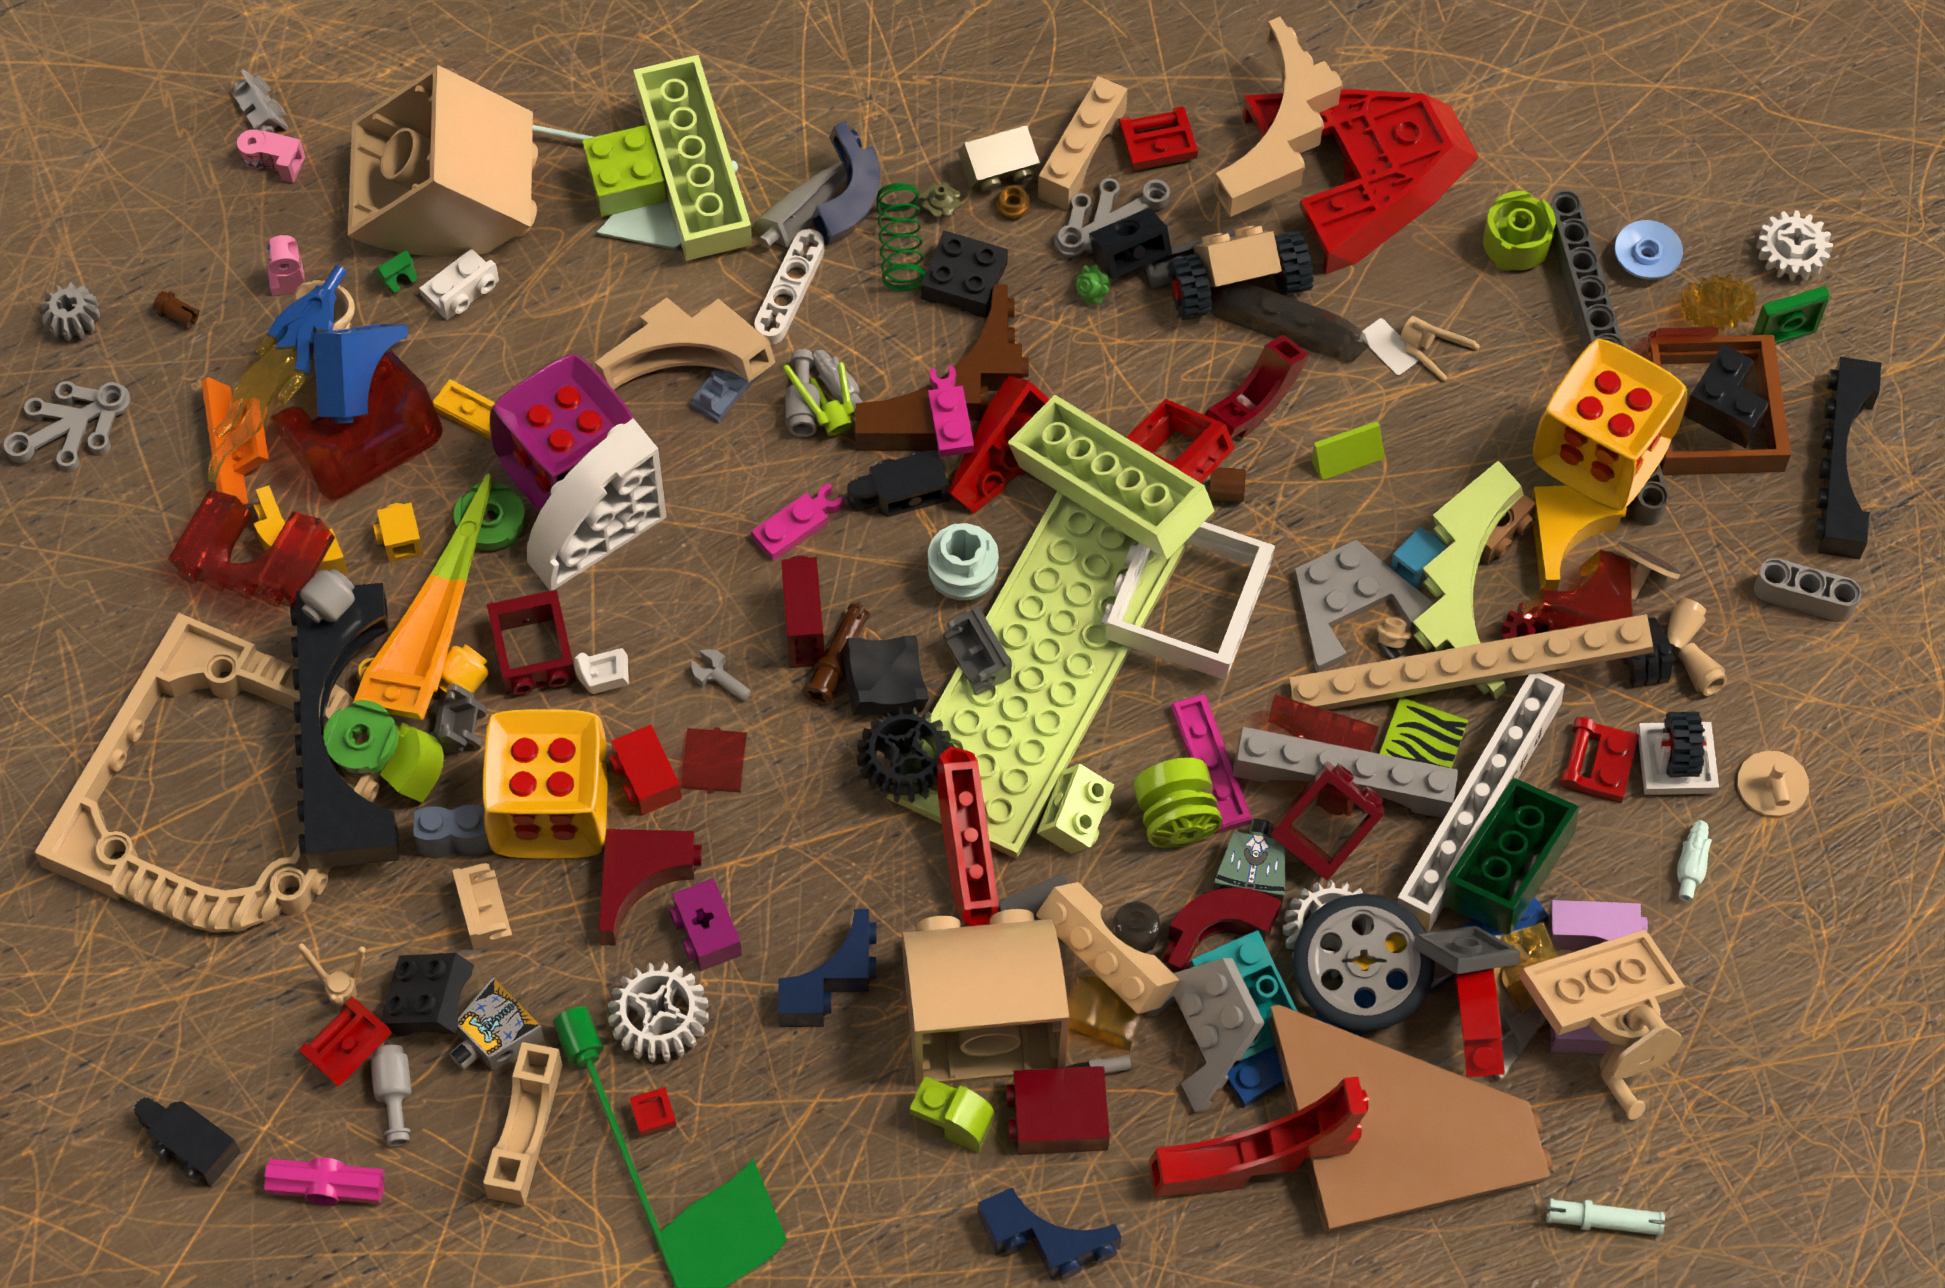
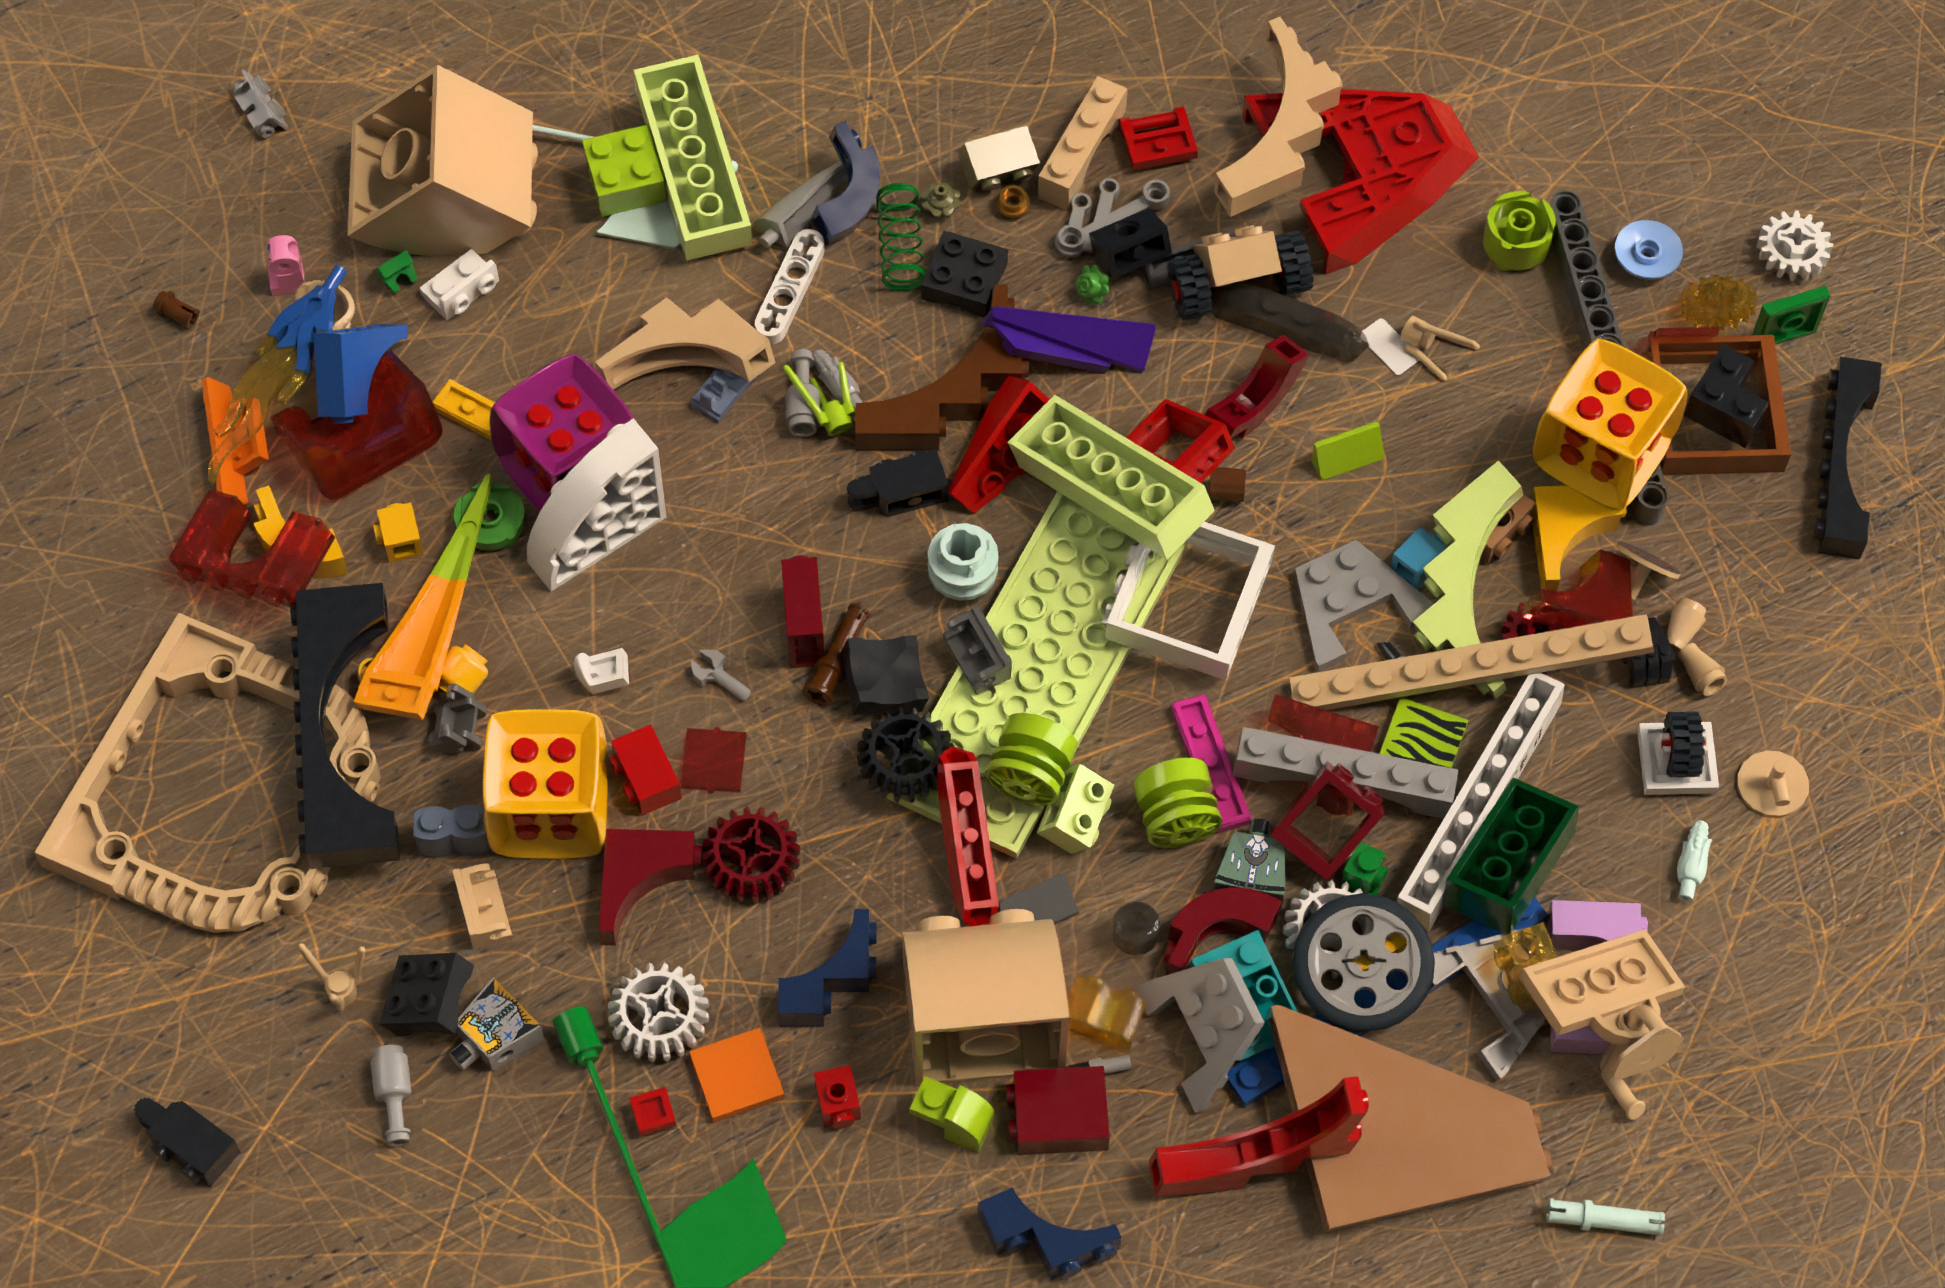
(69, 312): light grey gear -> none
(72, 421): light grey plant -> none
(273, 152): bright pink leg -> none
(324, 1181): dark pink piece -> none
(327, 596): light grey head -> none
(346, 1042): red plate -> none
(352, 720): bright green plate -> none
(415, 763): lime brick -> none
(524, 612): dark red window -> none
(531, 1100): tan arch -> none
(705, 905): magenta brick -> none
(724, 845): none -> dark red gear
(736, 1074): none -> orange tile
(795, 522): dark pink plate -> none
(837, 1097): none -> red brick
(949, 415): dark pink plate -> none
(1031, 759): none -> lime wheel
(1072, 339): none -> dark purple wedge
(1130, 973): tan arch -> none
(1365, 870): none -> green brick
(1393, 632): tan plate -> none
(1466, 949): dark grey tile -> none
(1480, 1023): red arch -> none
(1611, 760): red plate -> none
(1822, 584): light grey beam -> none

